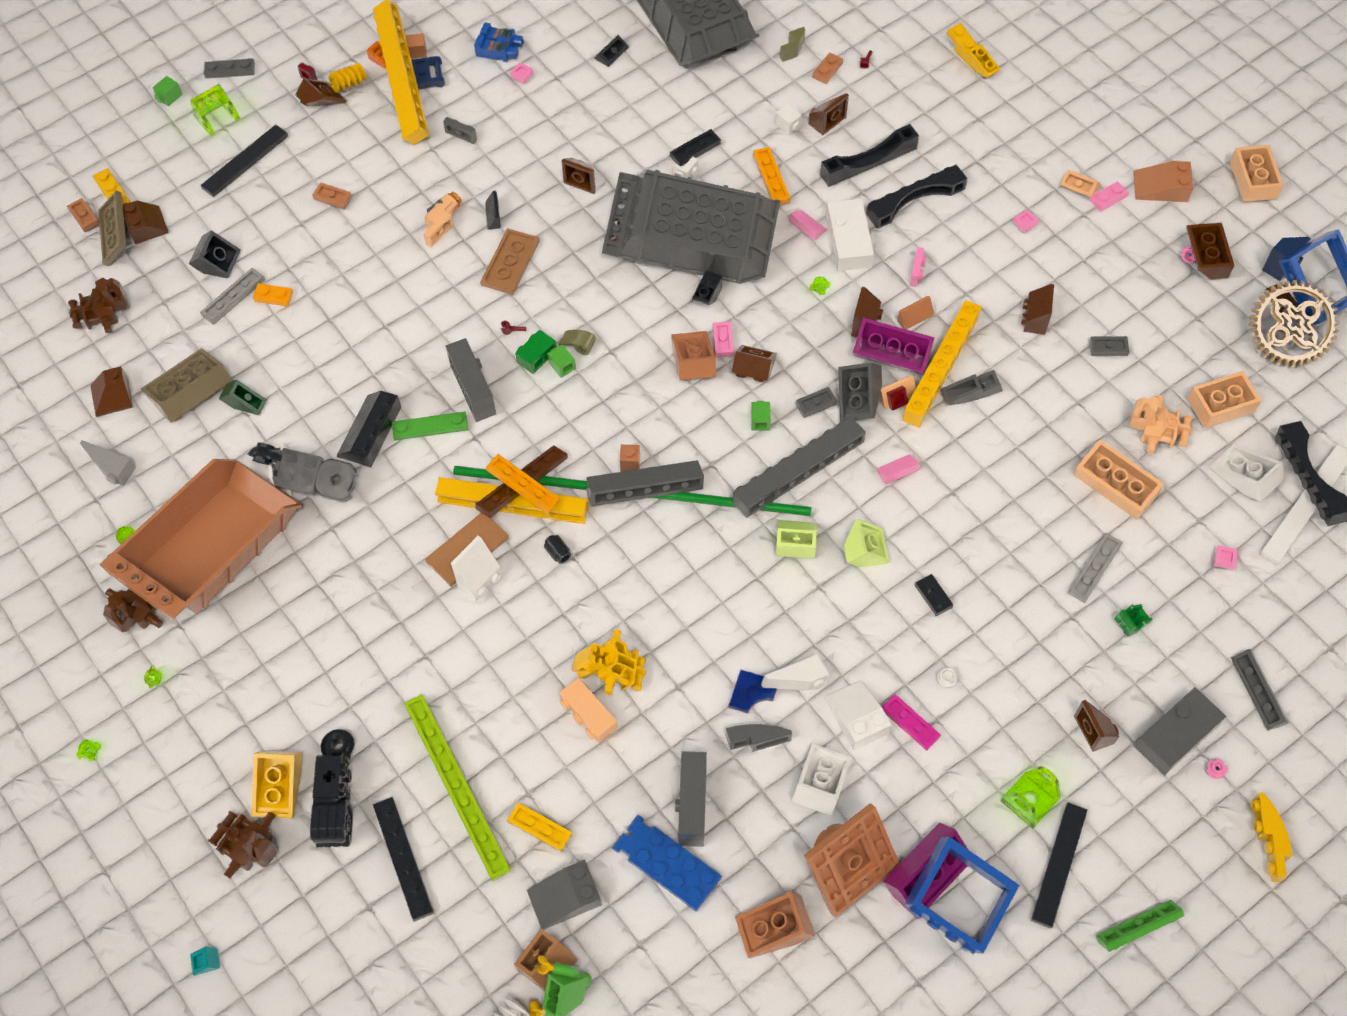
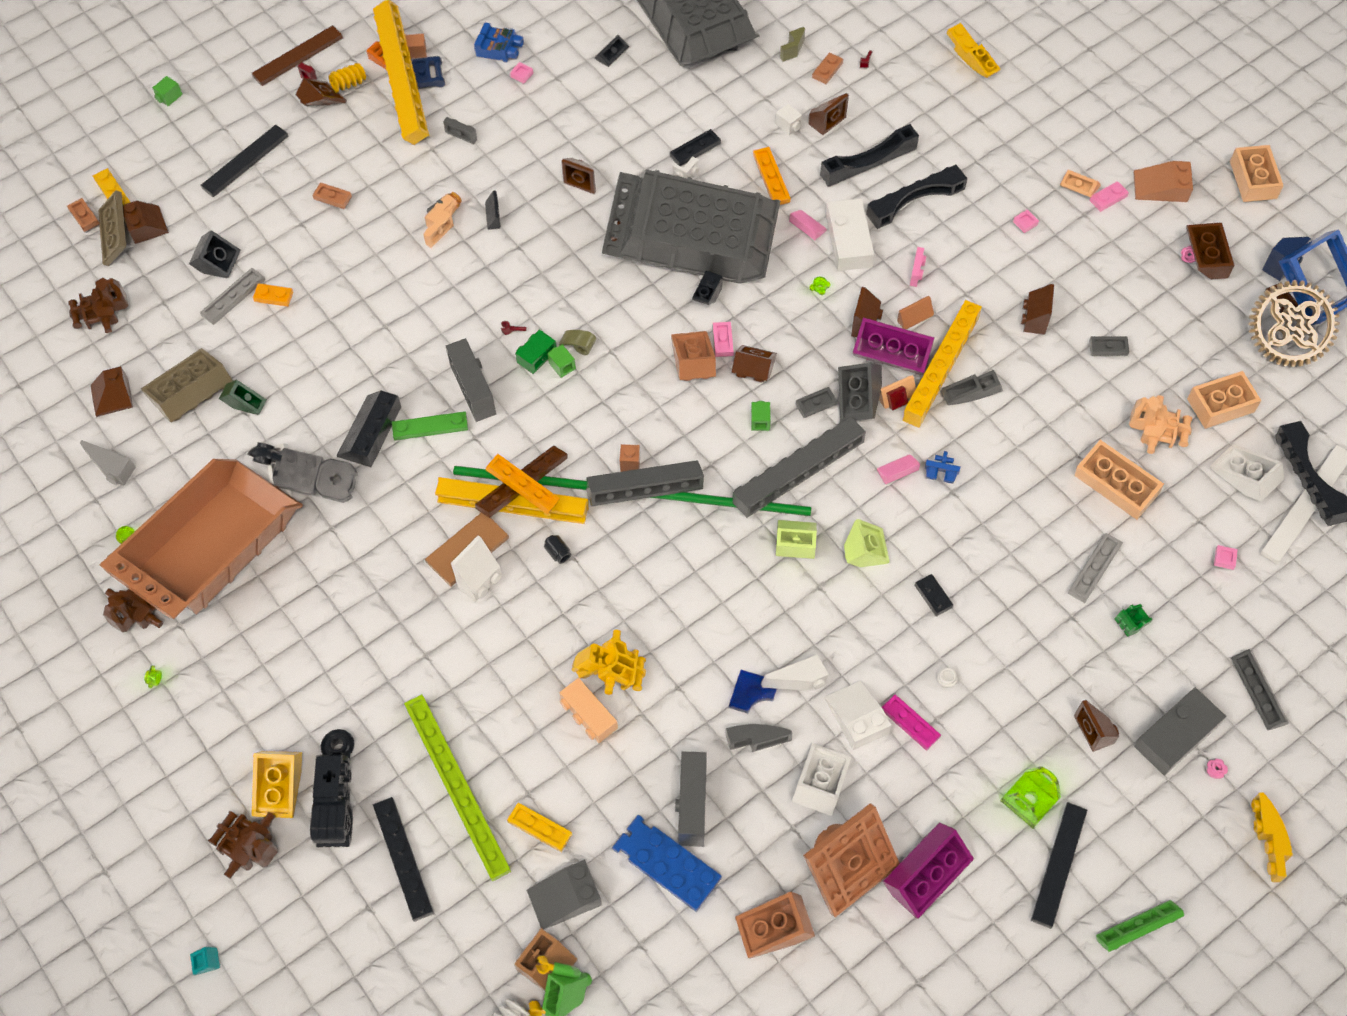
(84, 746): clear neon green plate -> none
(210, 101): clear neon green hose -> none
(229, 68): dark grey plate -> none
(297, 55): none -> reddish brown tile
(510, 261): medium nougat tile -> none
(913, 902): blue window -> none
(933, 467): none -> blue hips

